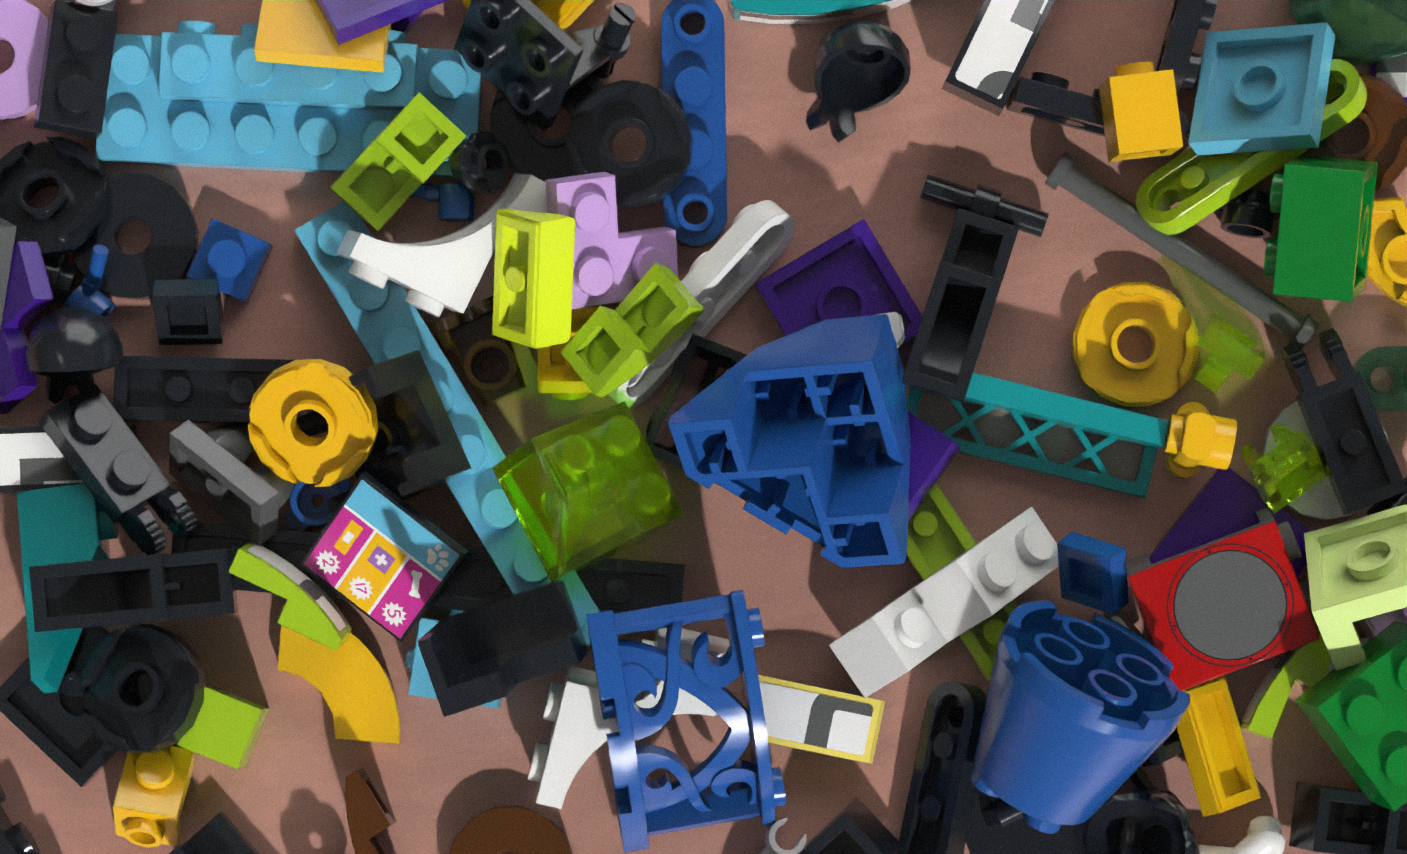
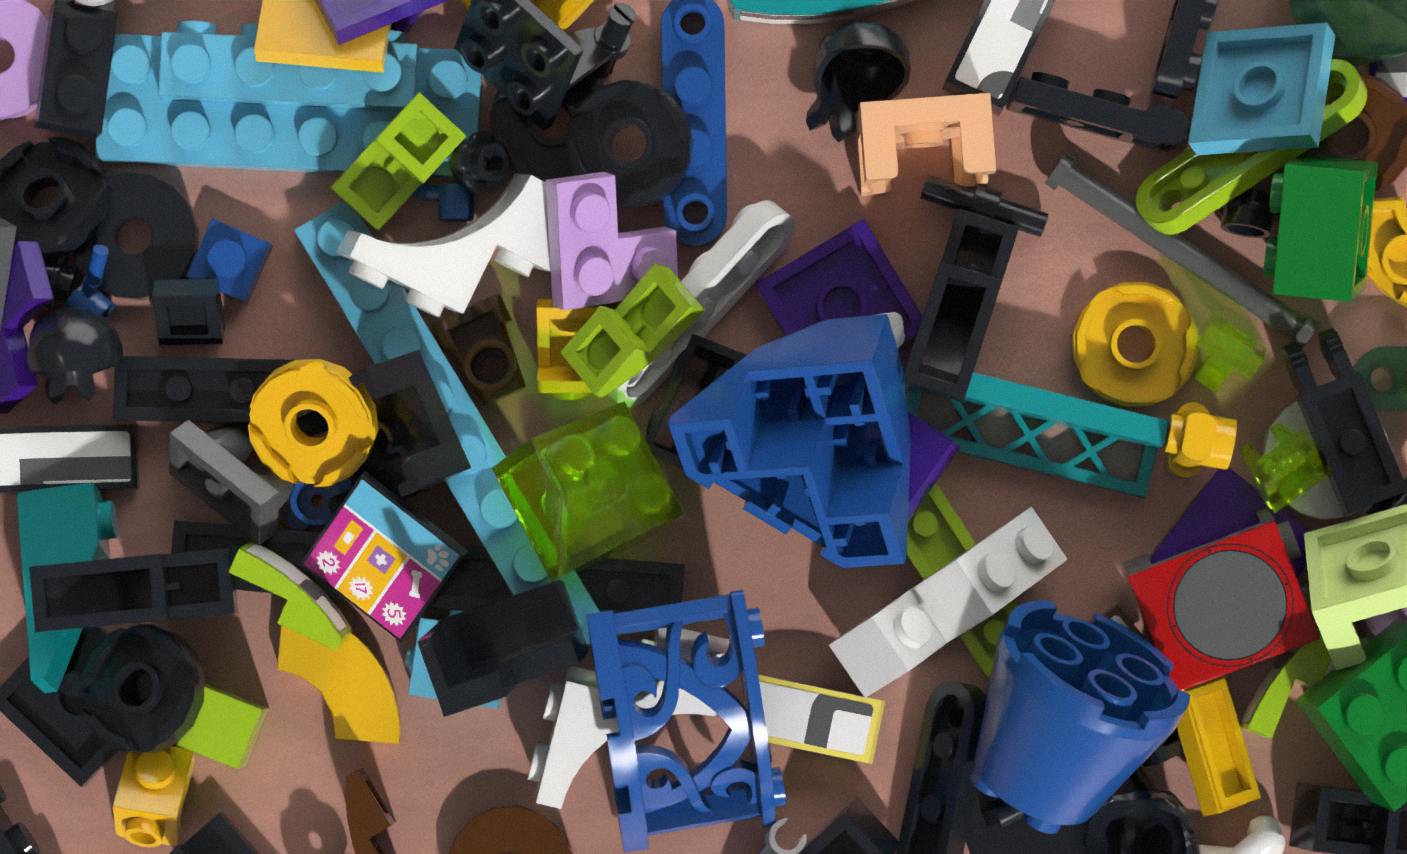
(117, 469): black hinge -> none
(533, 277): neon yellow slope -> none
(924, 125): none -> light nougat panel
(1093, 573): blue plate -> none
(1140, 112): yellow brick -> none

